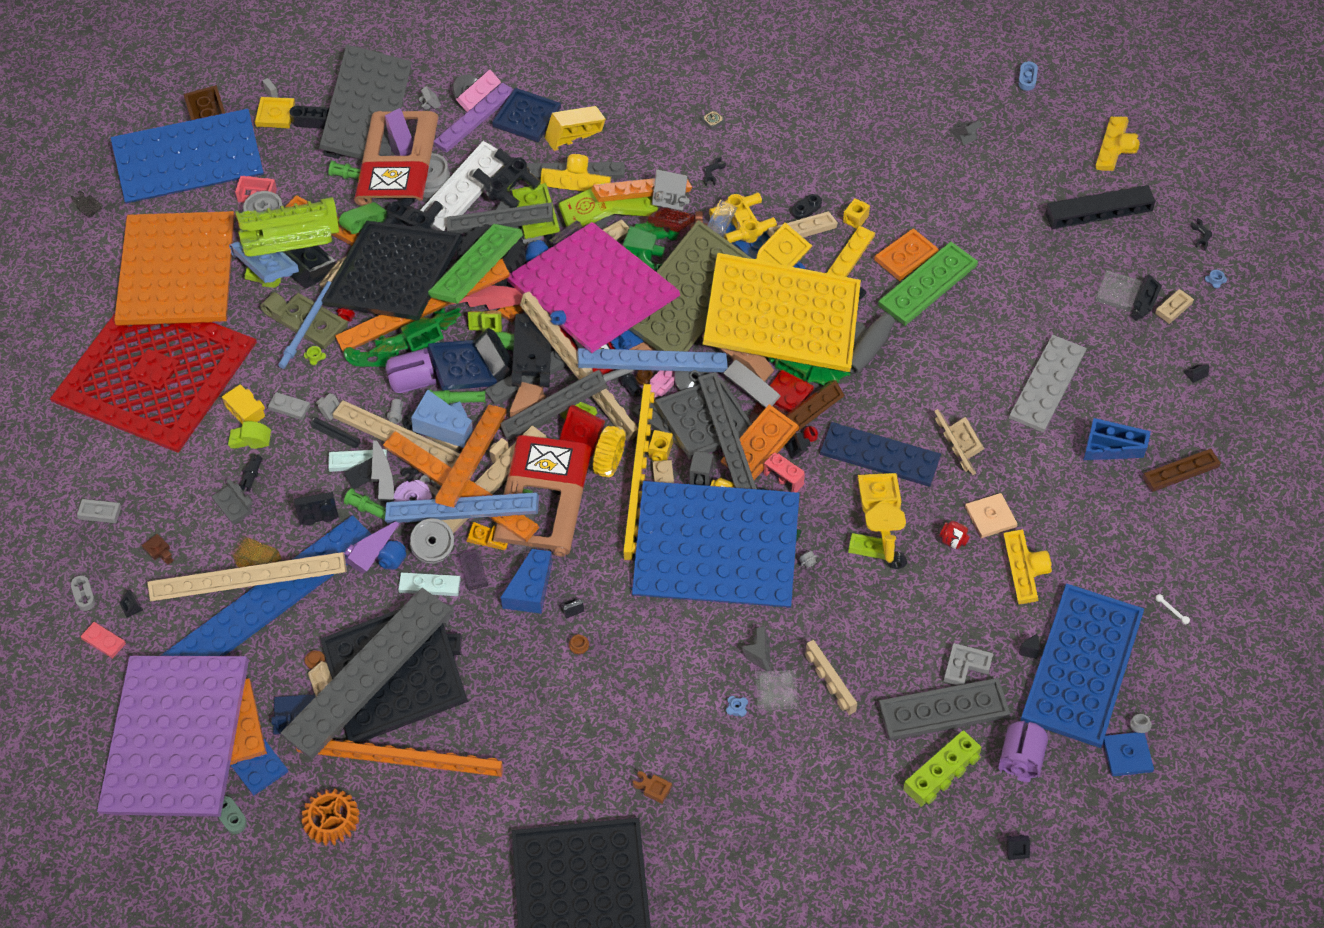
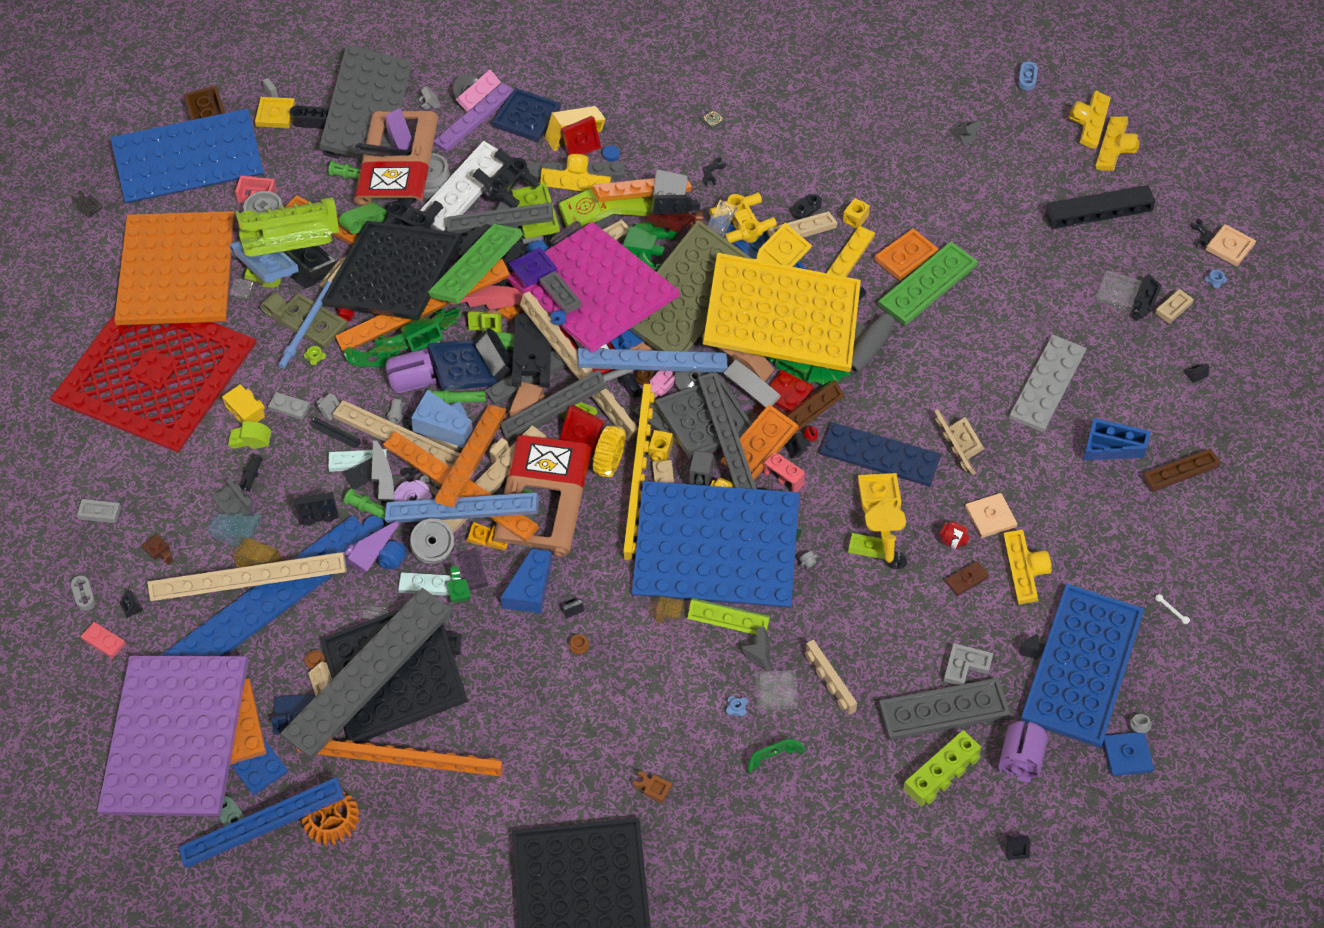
(234, 528): none -> clear light blue slope
(241, 289): none -> clear plate
(261, 822): none -> blue plate
(373, 524): none -> blue tile
(374, 611): none -> clear plate
(382, 151): none -> black axle
(457, 589): none -> green plate
(532, 267): none -> dark purple plate
(560, 292): none -> dark grey plate
(581, 136): none -> red plate
(611, 153): none -> blue tile
(669, 608): none -> clear yellow panel
(673, 204): none -> black hinge
(727, 616): none -> lime plate
(788, 745): none -> green piece
(967, 578): none -> copper plate
(1091, 118): none -> yellow plate
(1230, 245): none -> light nougat plate

